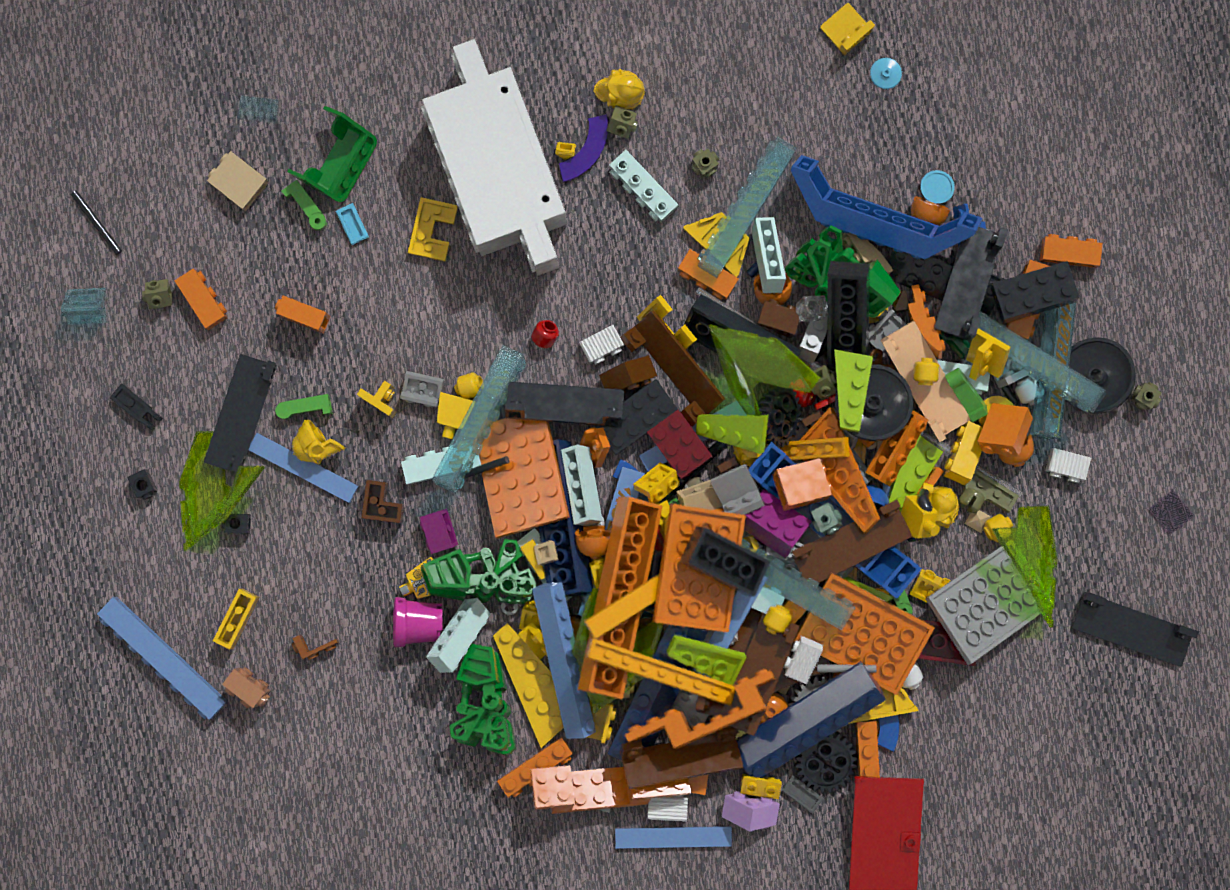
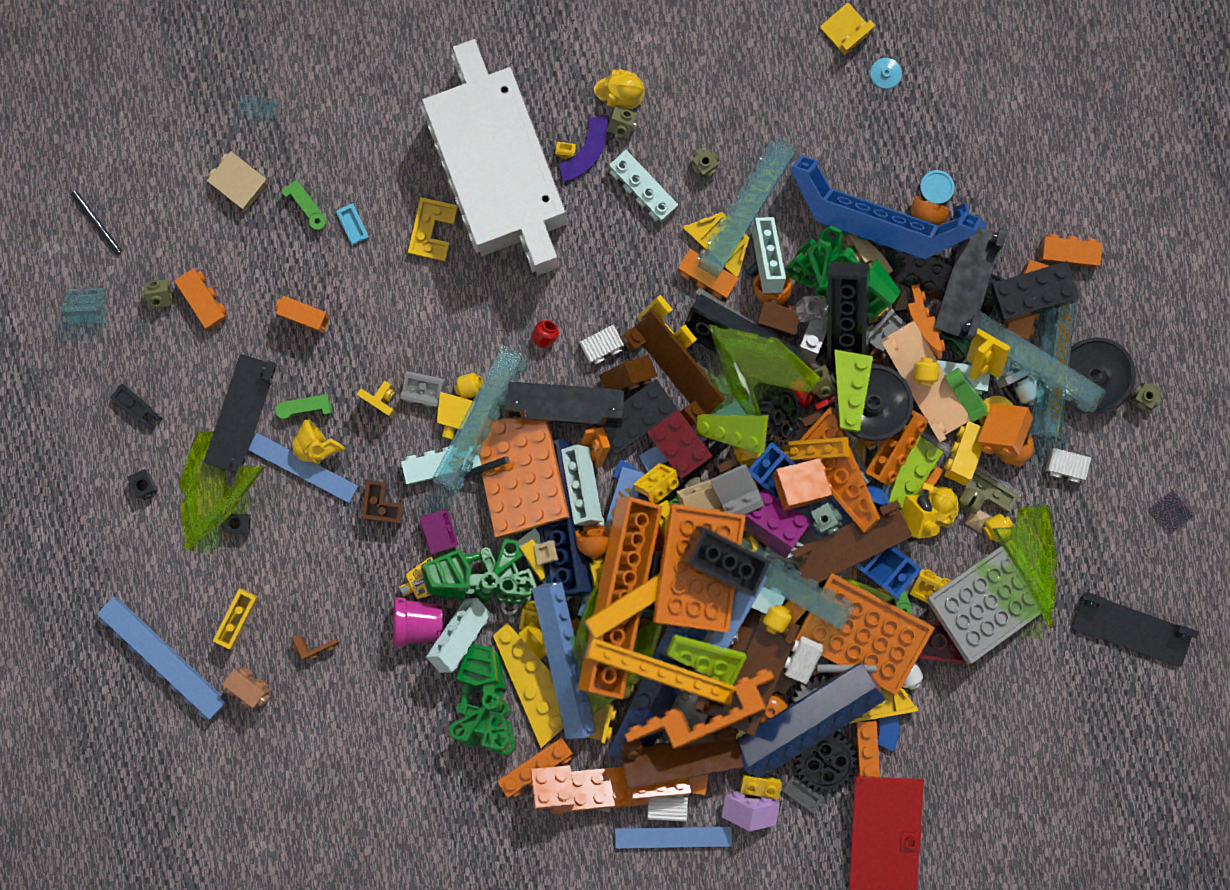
(344, 160): green windscreen -> none

